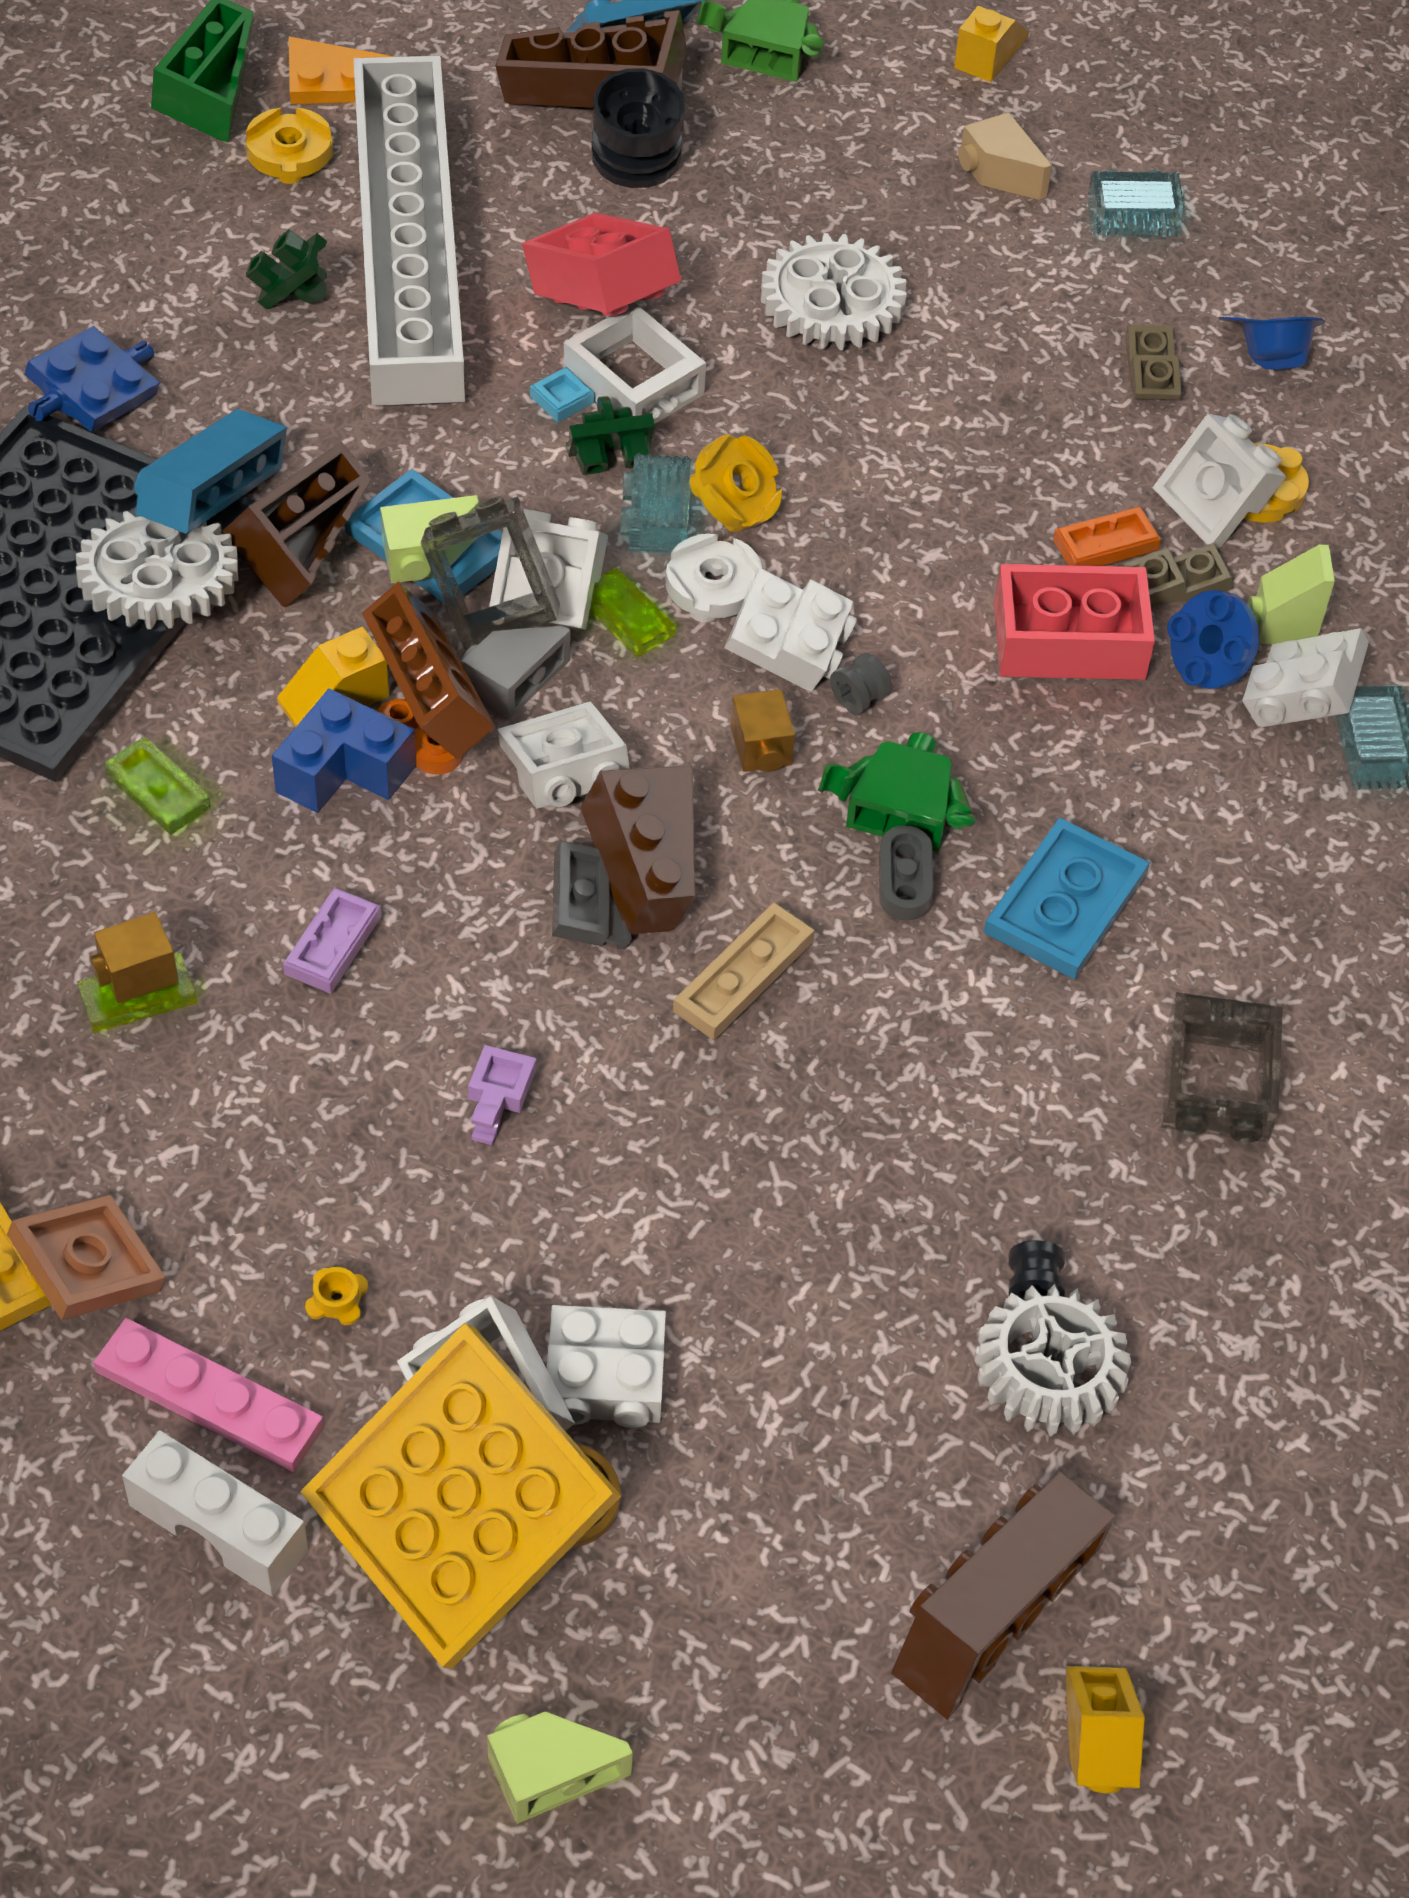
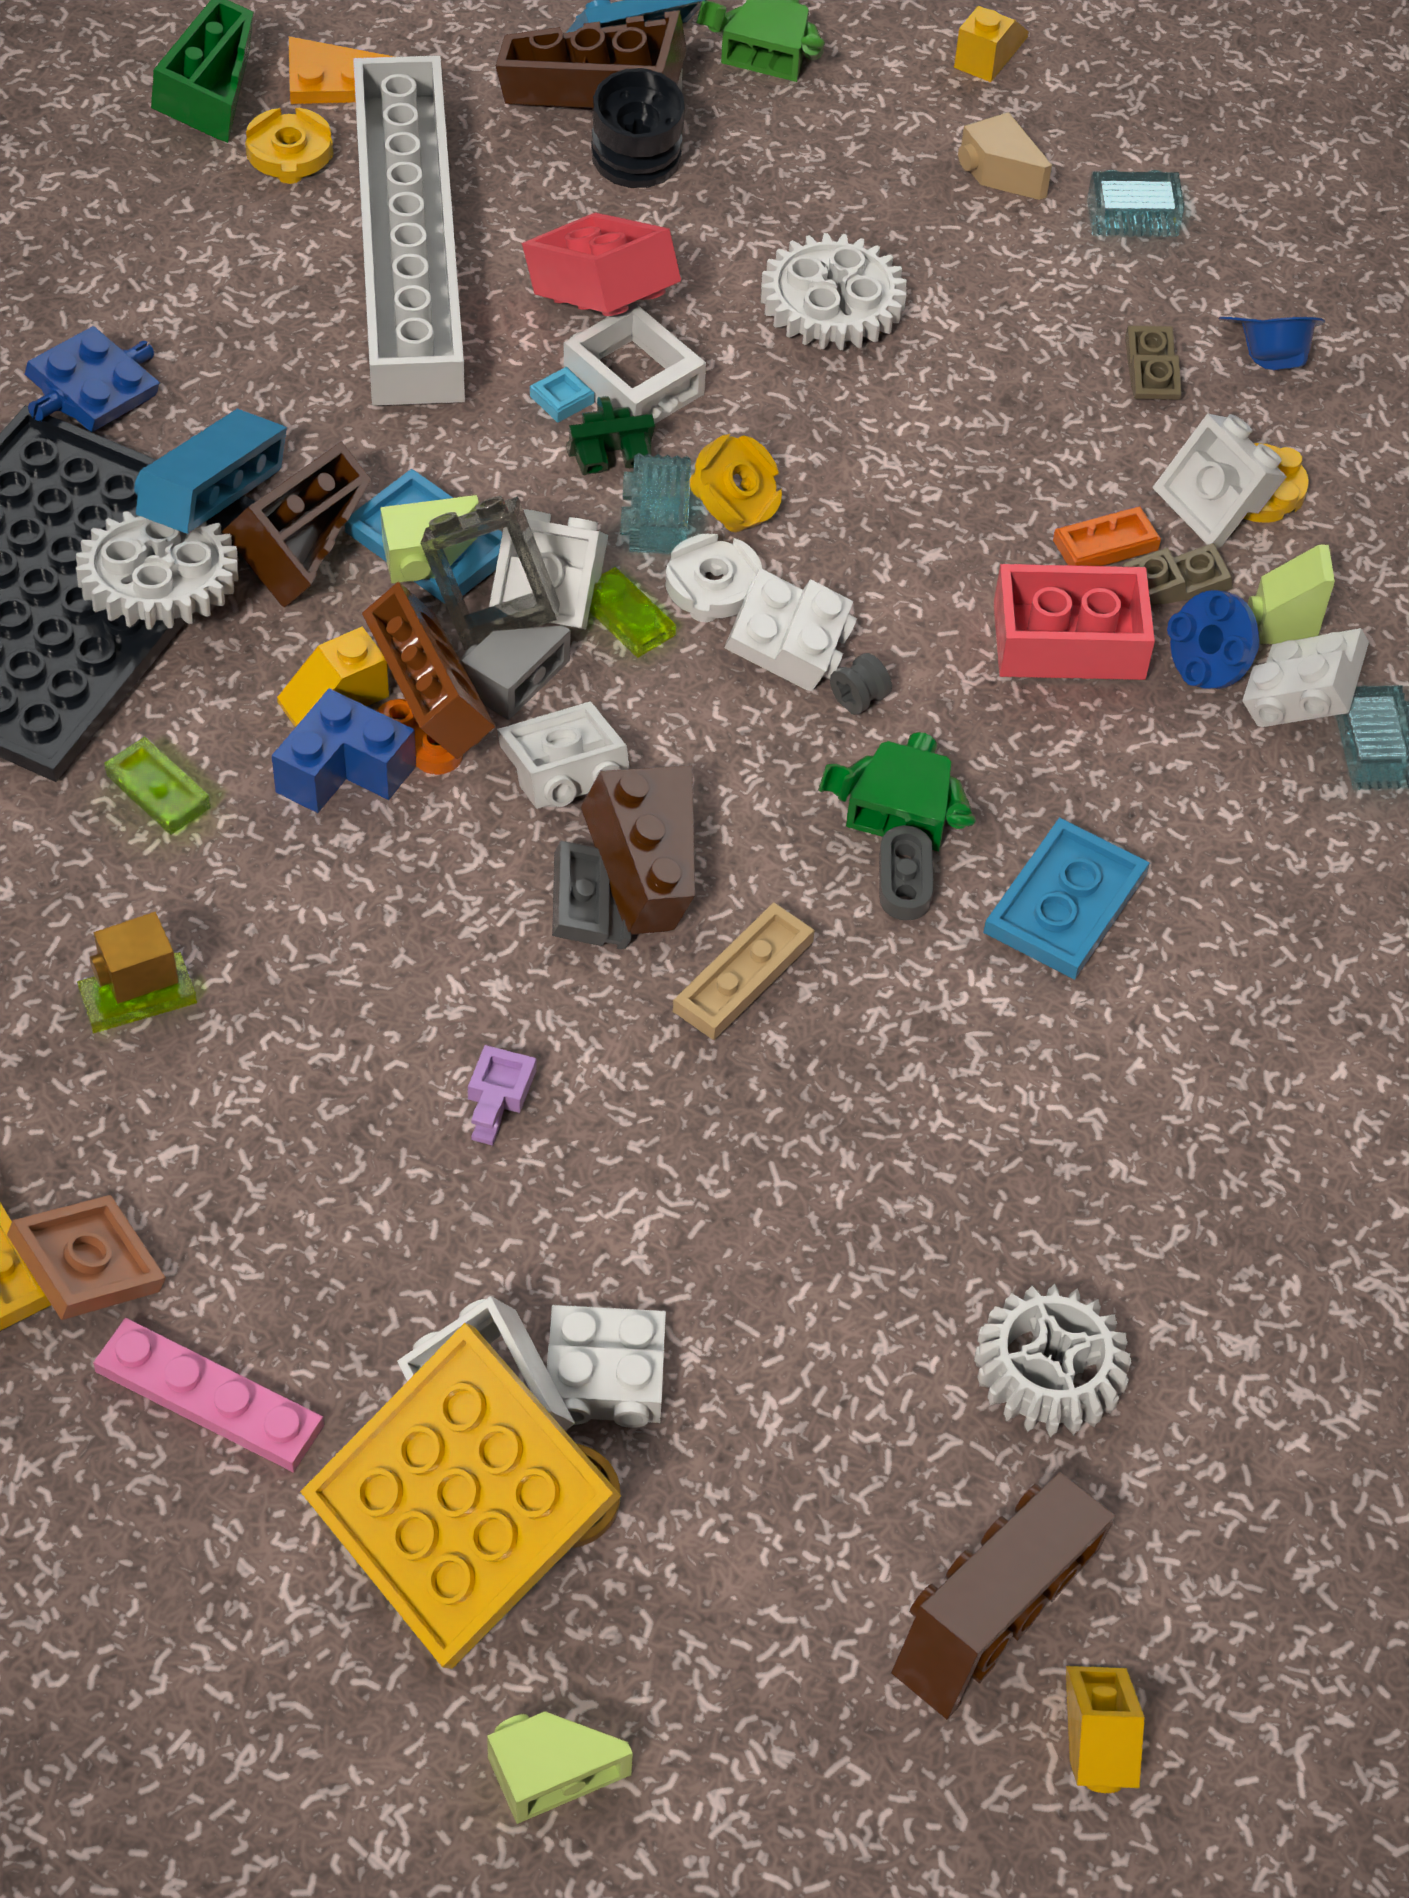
(244, 1526): white arch -> none
(294, 275): dark green hips -> none
(332, 940): lavender plate -> none
(332, 1281): yellow plate -> none
(762, 730): pearl gold brick -> none
(1036, 1265): black wheel -> none
(1249, 1028): clear smoke window -> none

